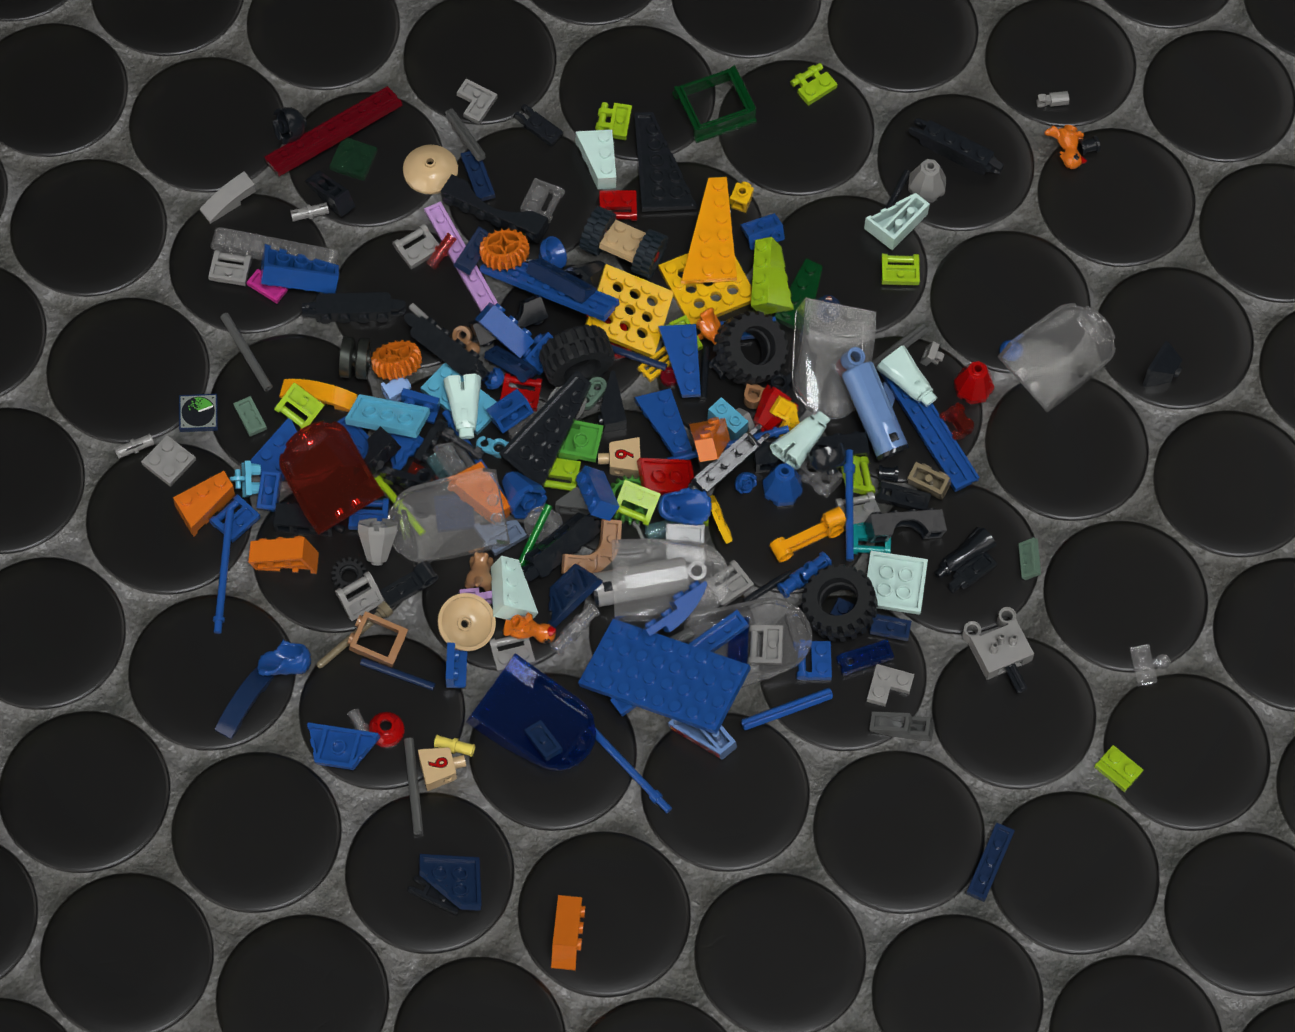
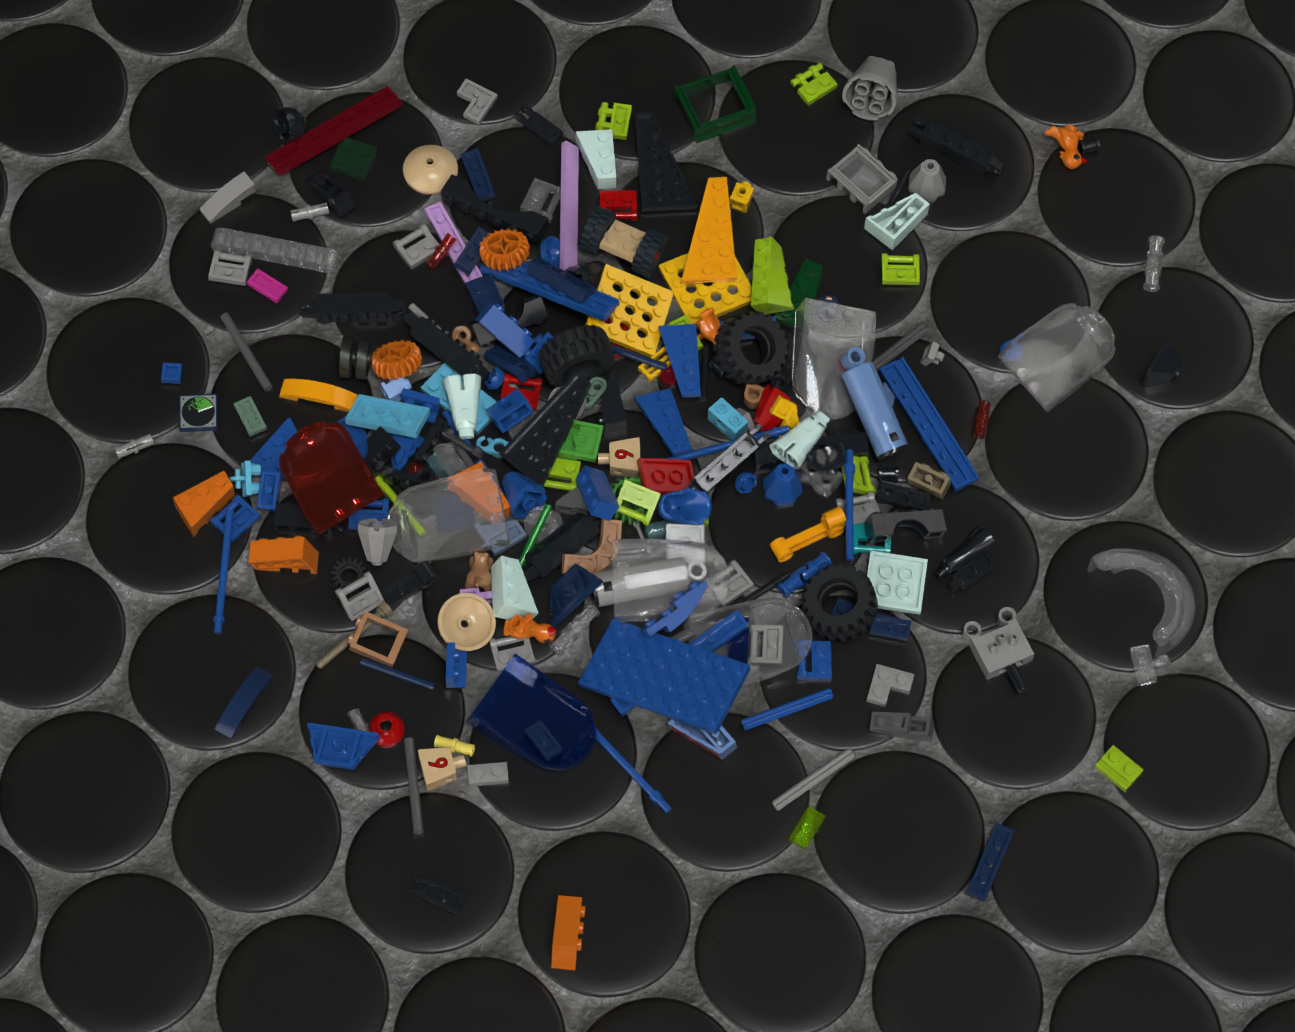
(168, 460): light grey plate -> none
(171, 373): none -> blue plate
(285, 660): blue piece -> none
(297, 271): blue wedge -> none
(301, 400): lime plate -> none
(454, 878): dark blue plate -> none
(465, 134): dark grey axle -> none
(484, 291): none -> dark blue plate
(488, 774): none -> light grey plate
(569, 205): none -> lavender tile
(710, 438): orange wedge -> none
(718, 516): yellow tile -> none
(763, 228): blue bracket -> none
(806, 828): none -> clear neon green plate
(813, 779): none -> light grey axle
(863, 178): none -> window
(865, 657): clear blue plate -> none
(872, 89): none -> light grey cone
(904, 372): light aqua piece -> none
(961, 422): clear red piece -> none
(974, 383): red cone -> none
(982, 419): none -> clear red pin
(1029, 558): sand green plate -> none
(1053, 99): light grey bar -> none
(1154, 263): none -> clear piece
(1174, 585): none -> clear windscreen

